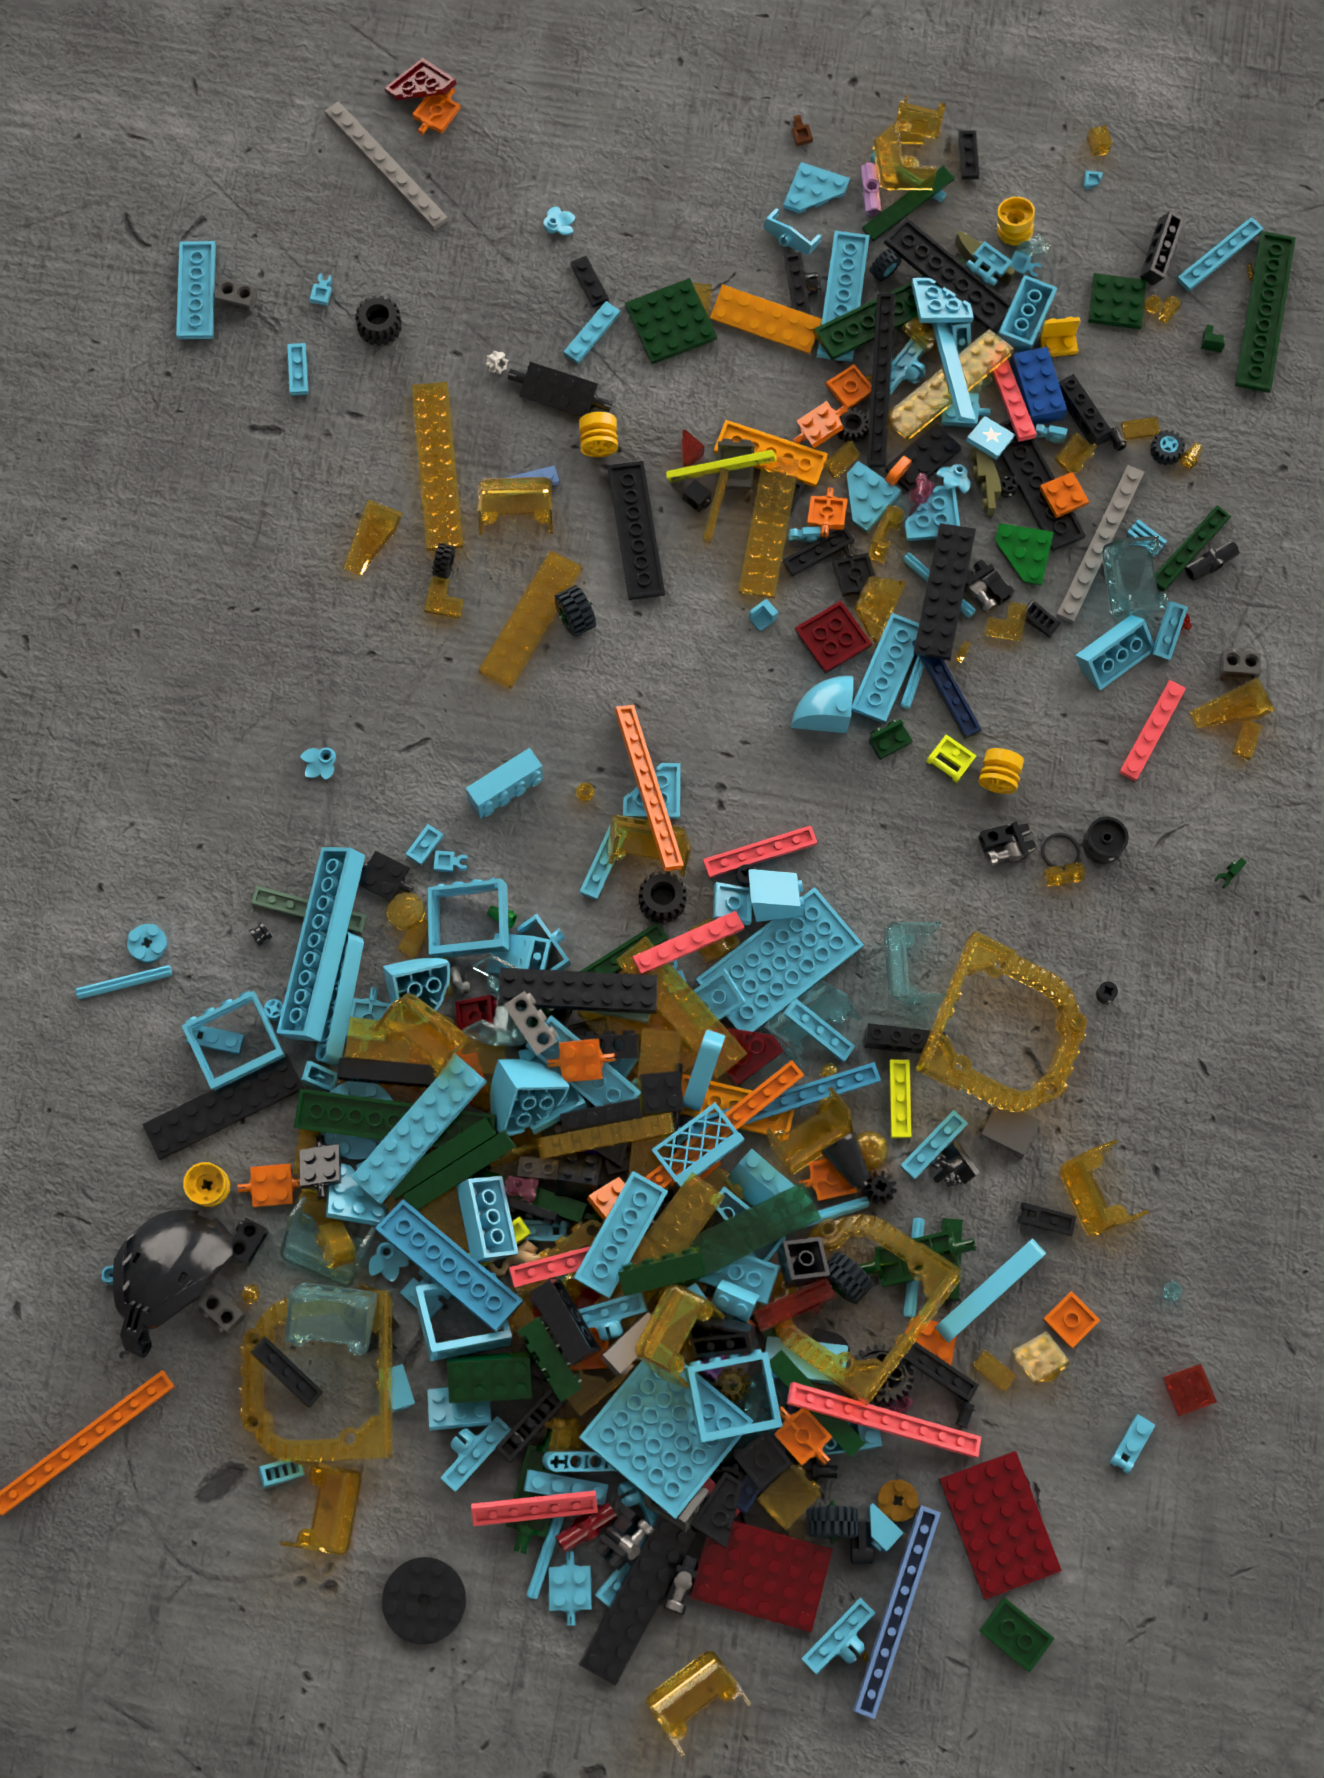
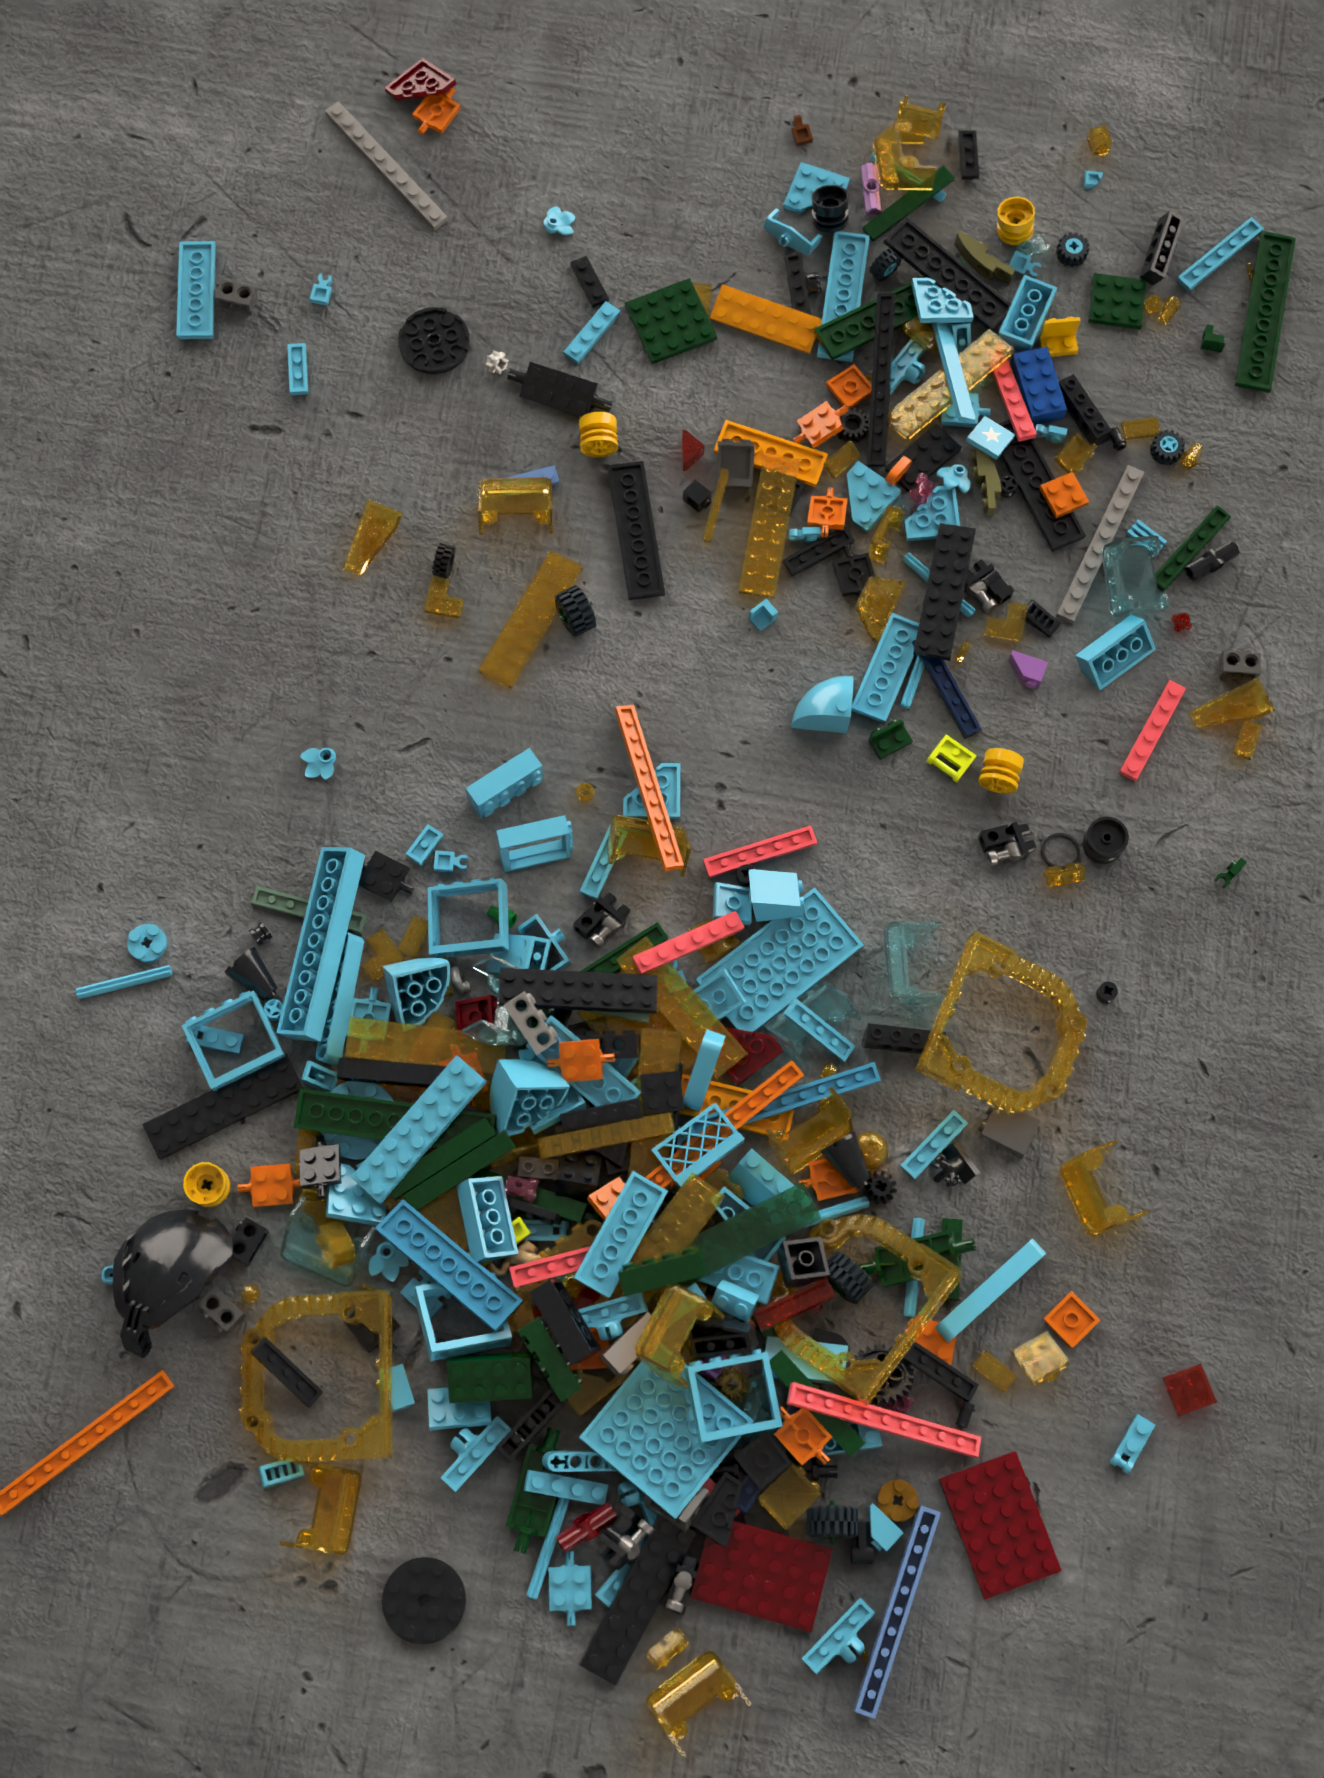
(253, 975): none -> black cone
(330, 1316): clear light blue windscreen -> none
(378, 308): black tyre -> none
(386, 954): none -> clear yellow plate
(406, 911): clear yellow tile -> none
(425, 1029): clear yellow windscreen -> none
(429, 324): none -> black plate
(437, 465): clear yellow plate -> none
(533, 833): none -> medium azure window
(534, 1508): coral plate -> none
(565, 1434): clear yellow bracket -> none
(601, 913): none -> black hips
(661, 1655): none -> clear yellow hinge
(665, 882): black tyre -> none
(715, 467): neon yellow tile -> none
(830, 208): none -> black wheel
(833, 637): dark red plate -> none
(900, 1098): neon yellow plate -> none
(992, 260): medium azure plate -> none
(1016, 1634): dark green plate -> none
(1025, 550): green plate -> none
(1028, 669): none -> medium lavender slope
(1047, 1219): black plate -> none
(1068, 254): none -> black wheel
(1169, 630): medium azure plate -> none
(1177, 1290): clear light blue plate -> none

